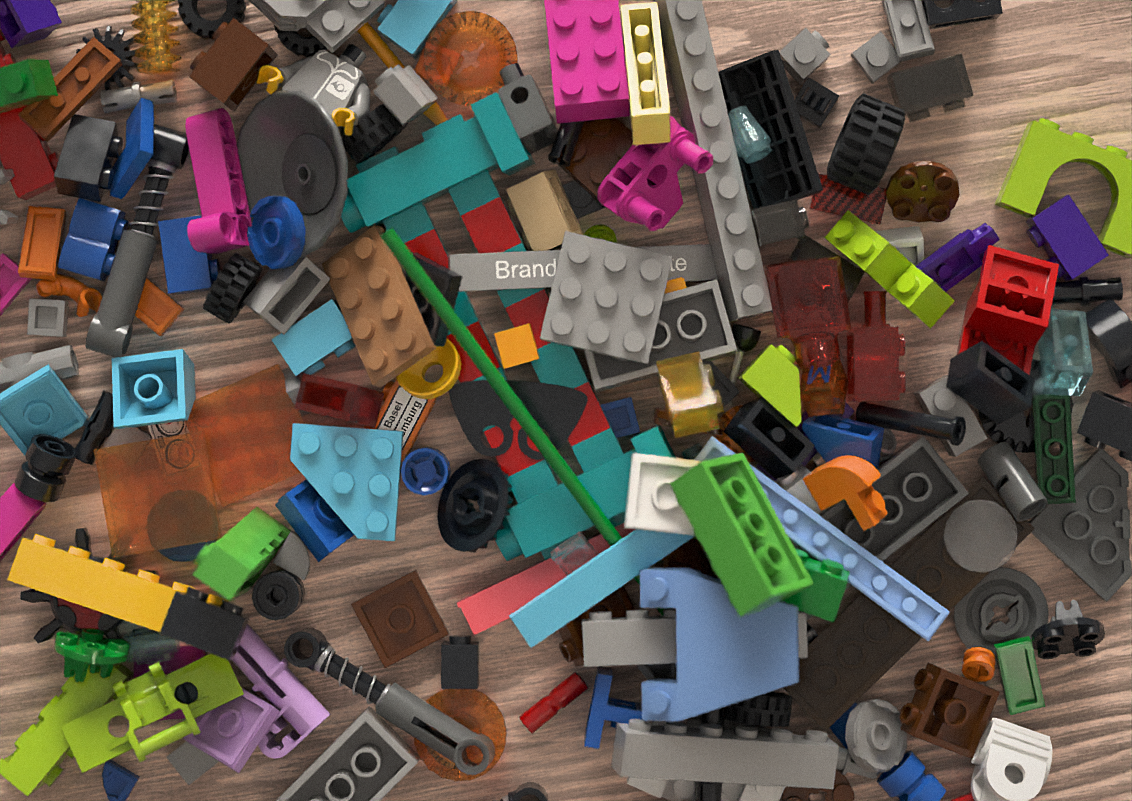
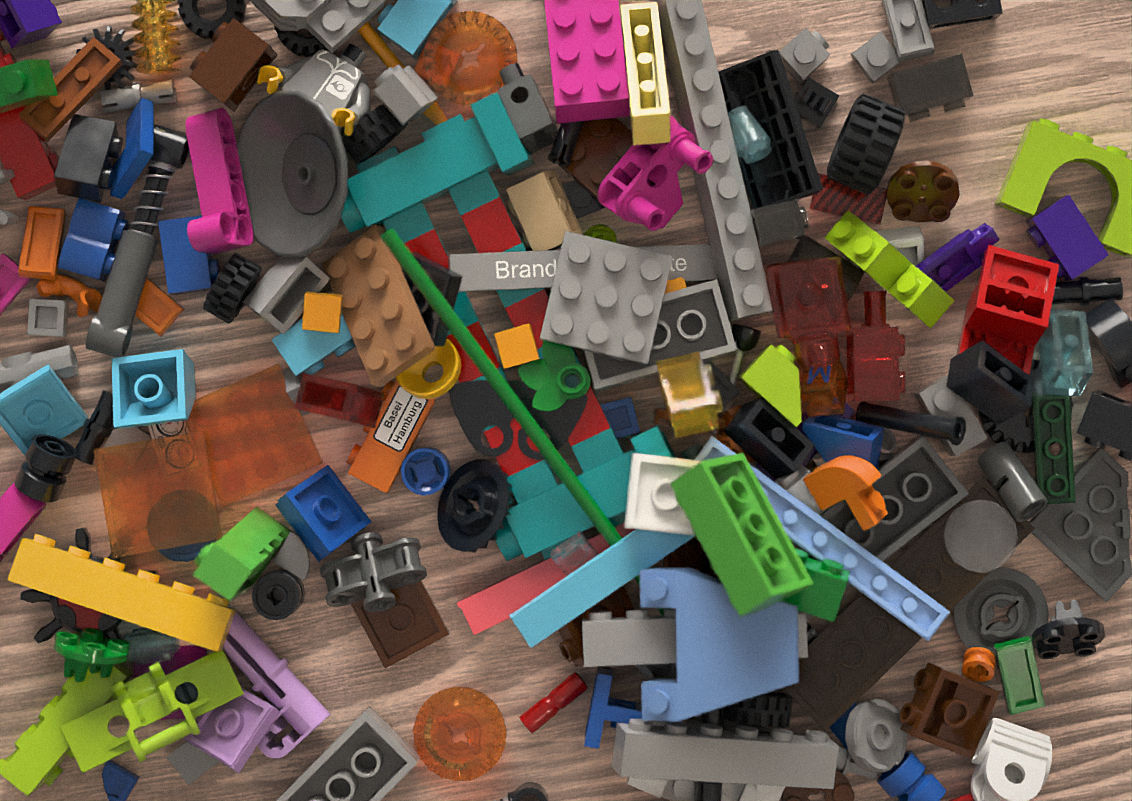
(205, 624): black brick -> none
(276, 232): blue tile -> none
(322, 312): none -> light orange tile
(353, 473): medium azure plate -> none
(373, 572): none -> dark grey axle
(394, 703): piece -> none
(460, 663): black brick -> none
(549, 376): none -> green plate

